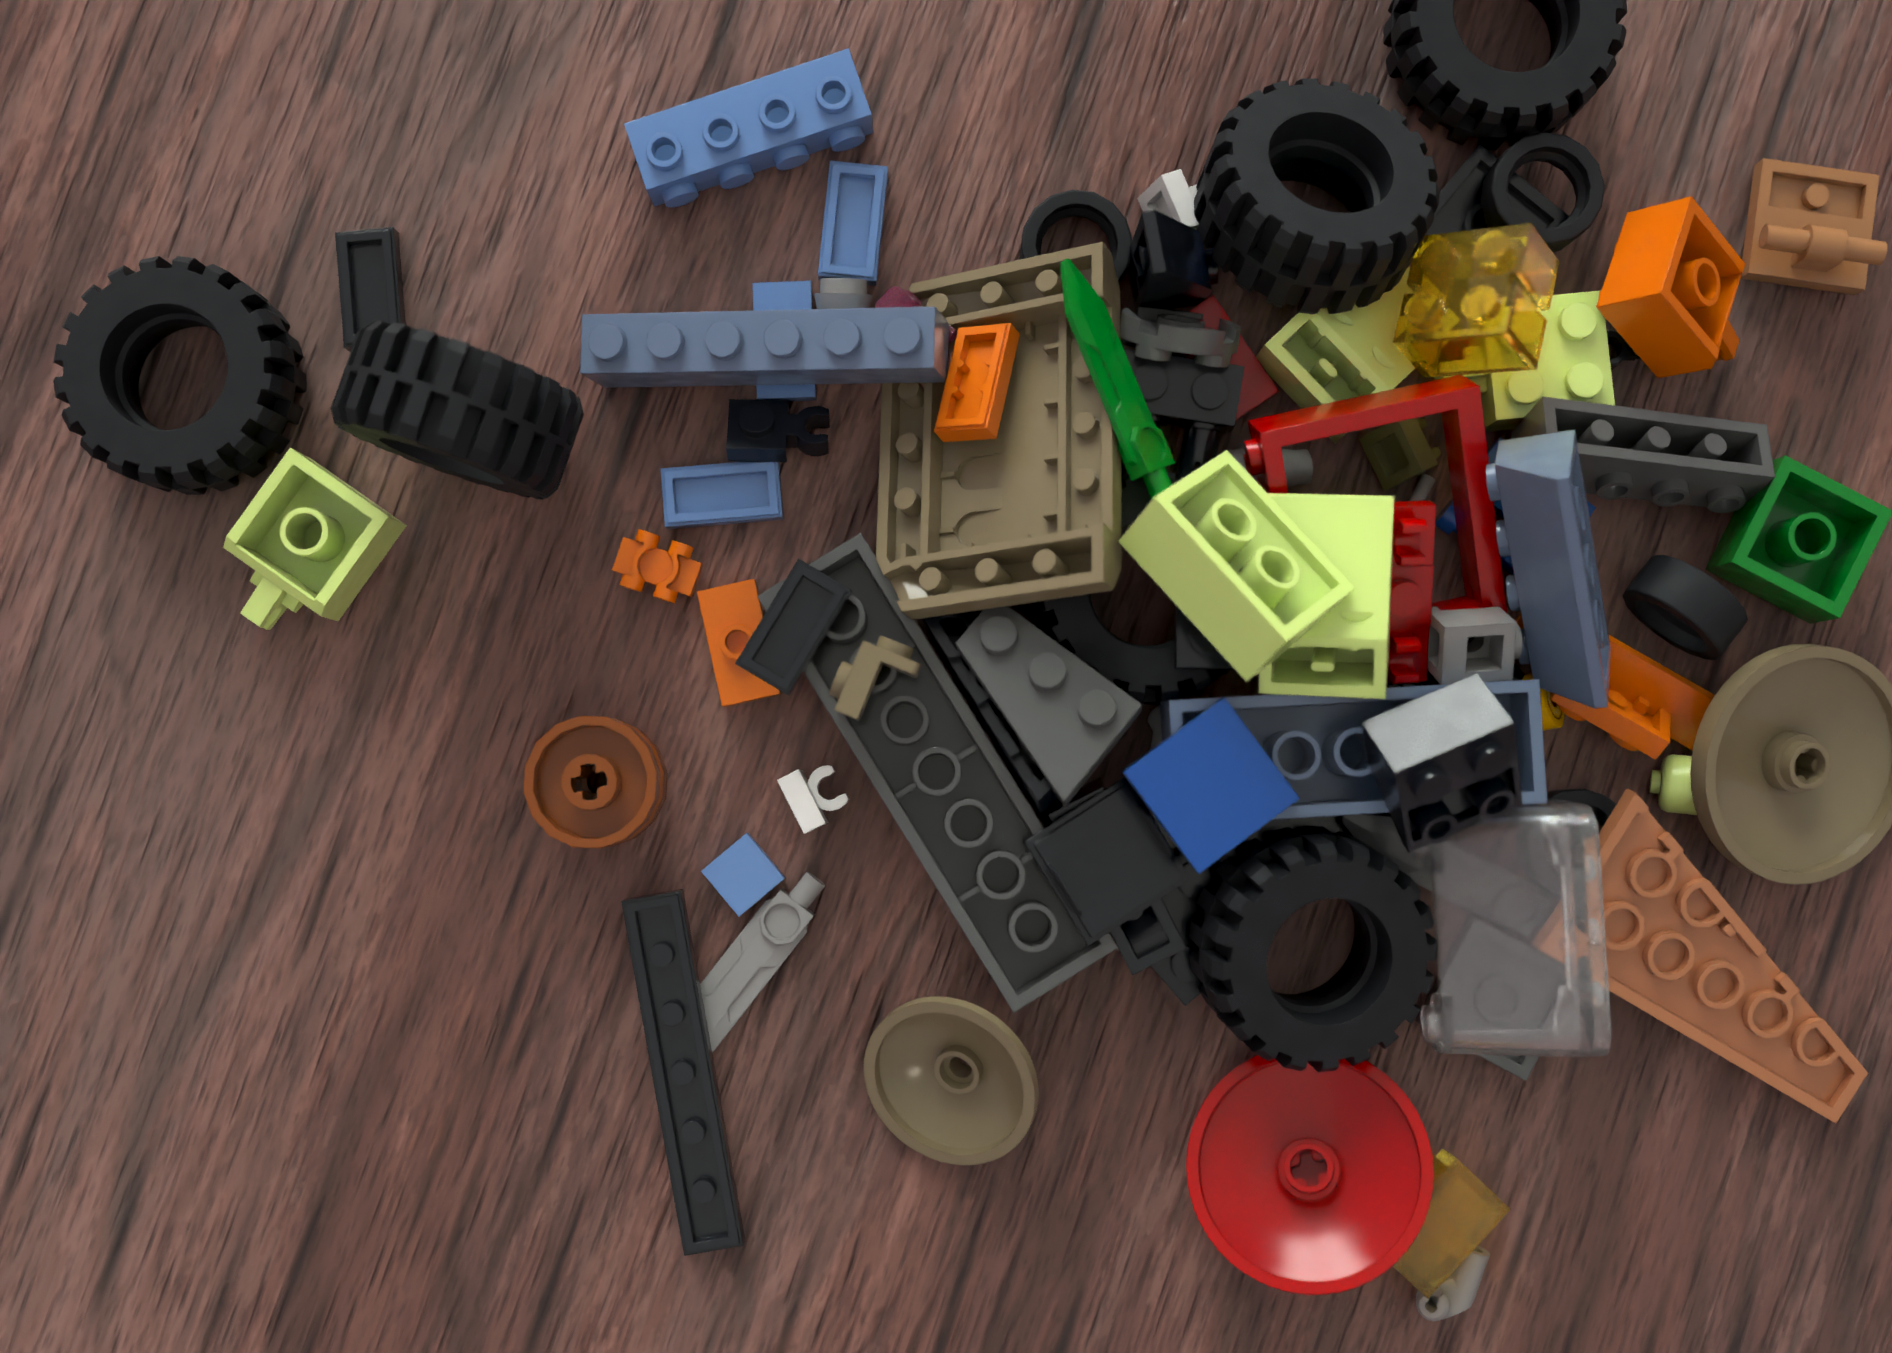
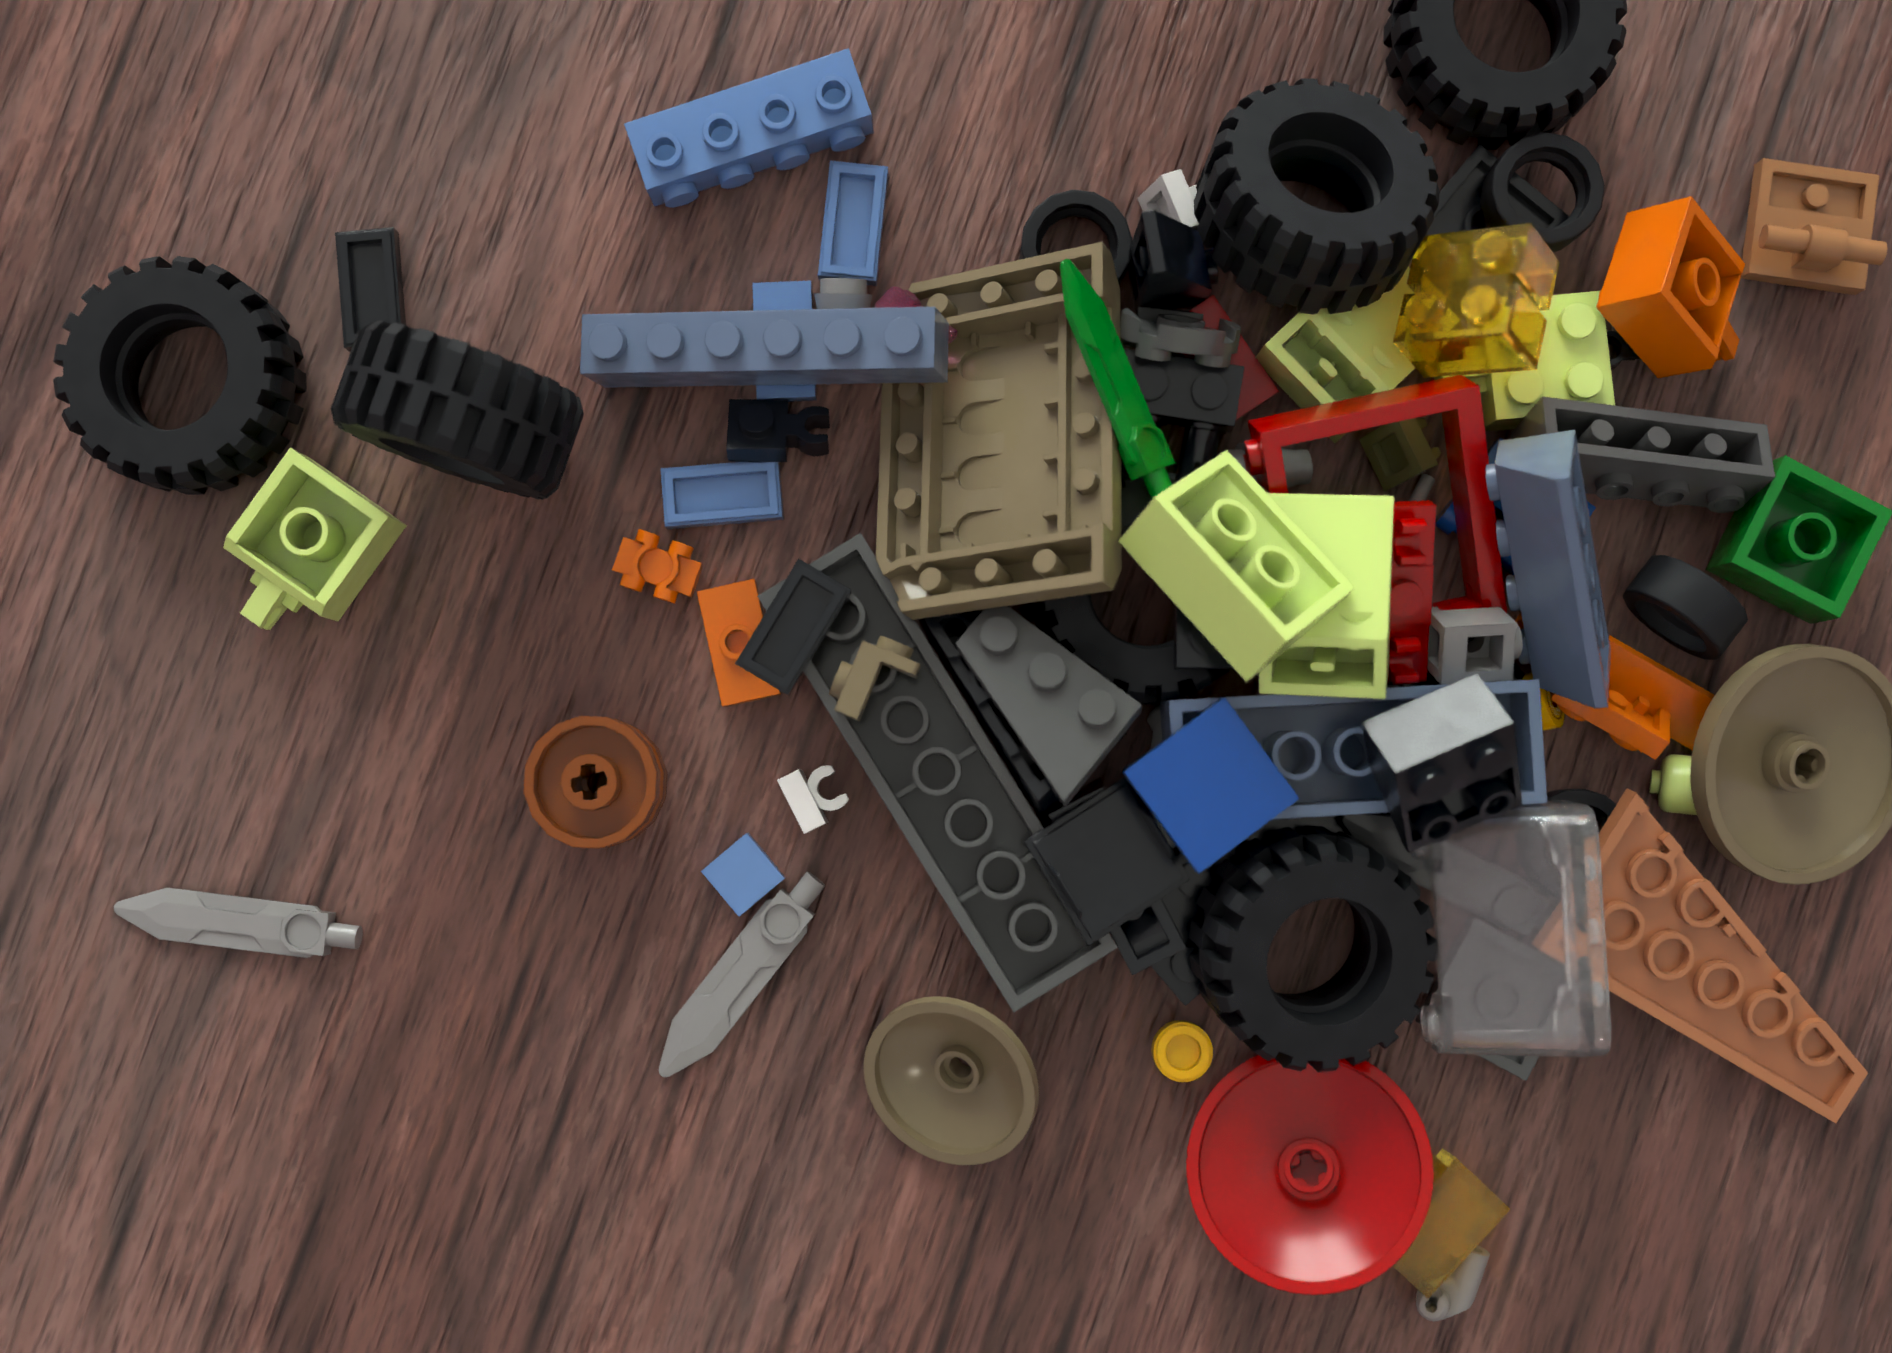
(238, 922): none -> light grey piece
(683, 1072): black tile -> none
(977, 383): orange plate -> none
(1182, 1051): none -> yellow tile

